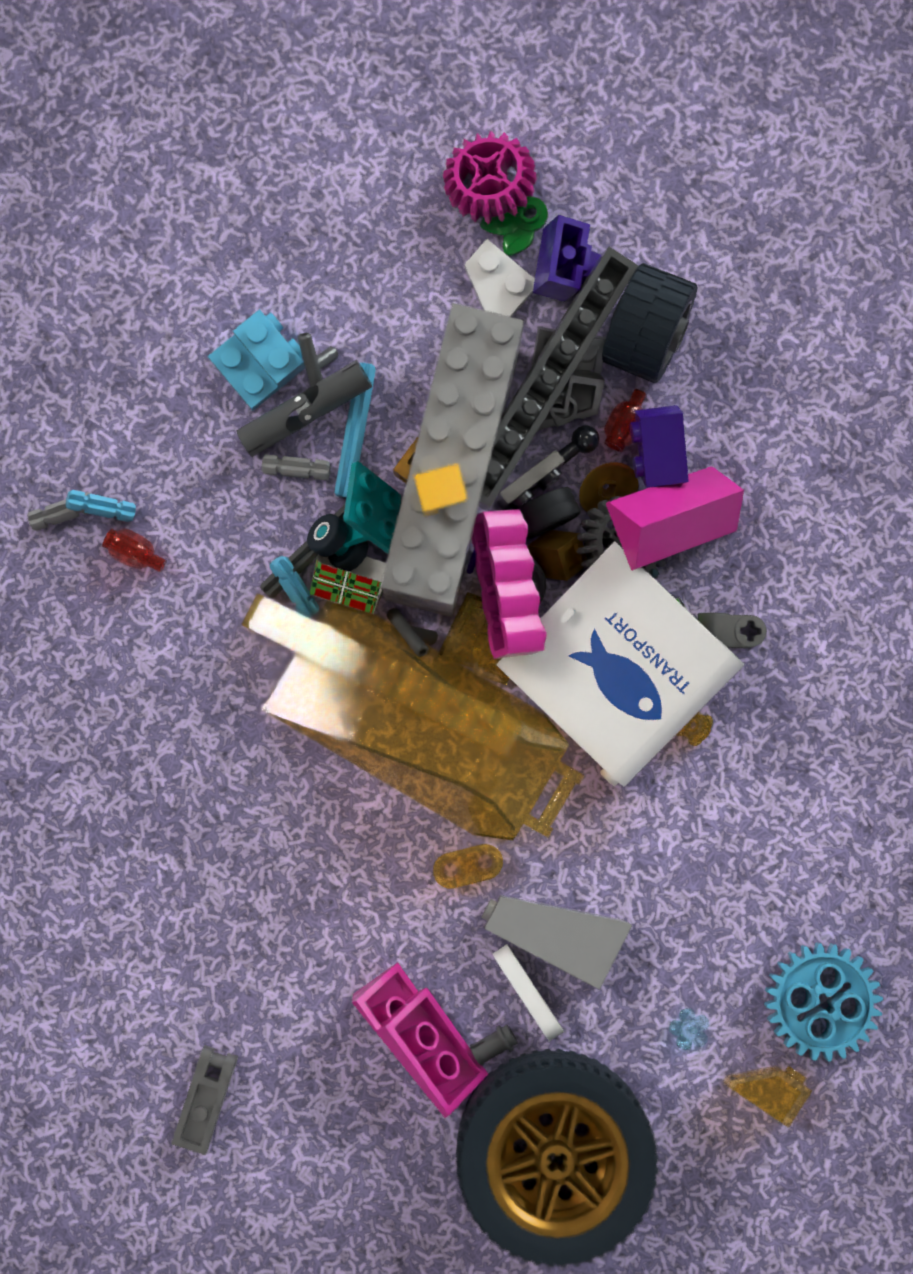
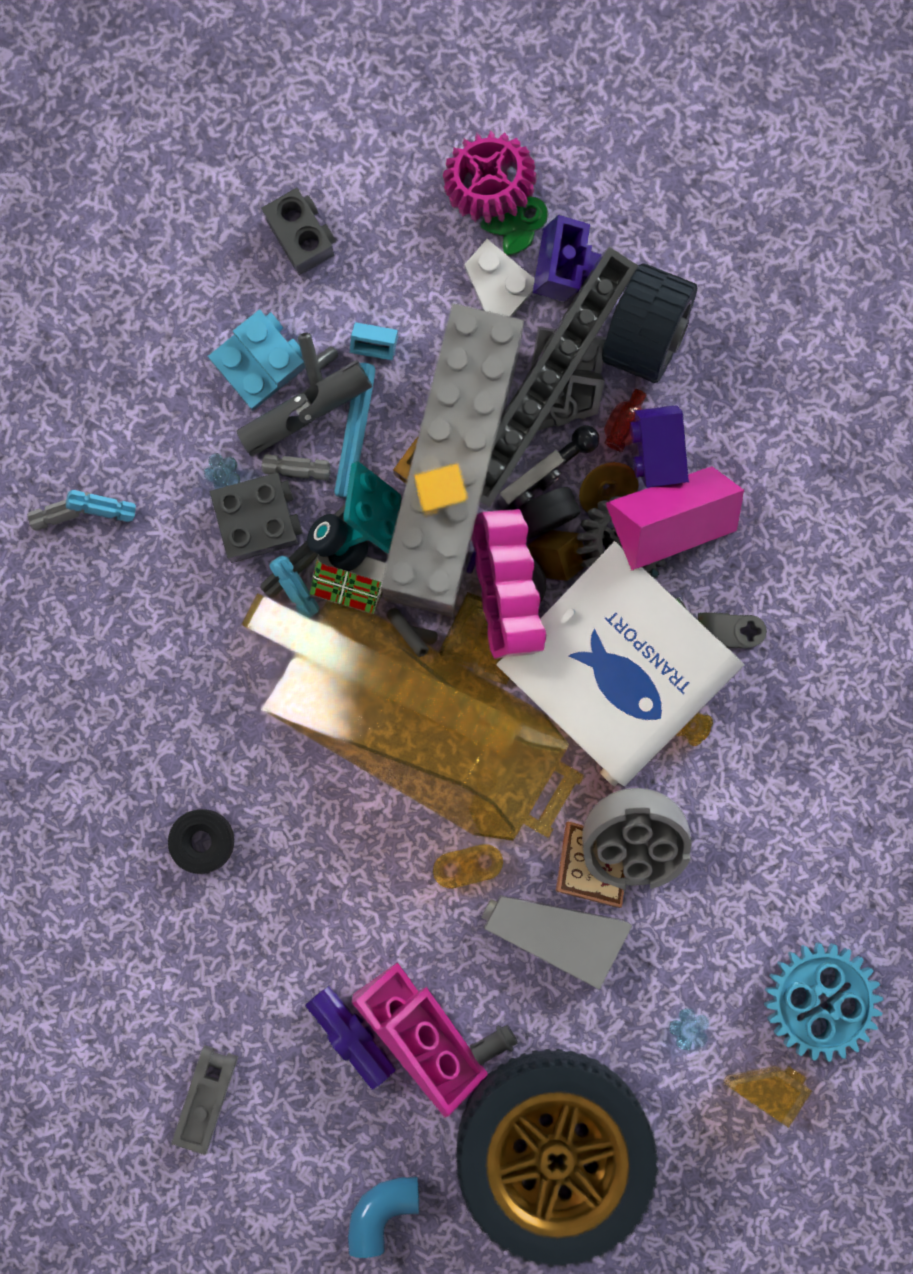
(132, 550): clear red plant -> none
(181, 846): none -> black tyre
(221, 471): none -> clear light blue plant
(256, 517): none -> dark grey brick
(294, 233): none -> dark grey brick
(350, 1037): none -> dark purple piece
(374, 335): none -> medium azure piece
(375, 1209): none -> dark azure cylinder
(528, 993): white beam -> none
(576, 879): none -> piece
(642, 832): none -> light grey cylinder

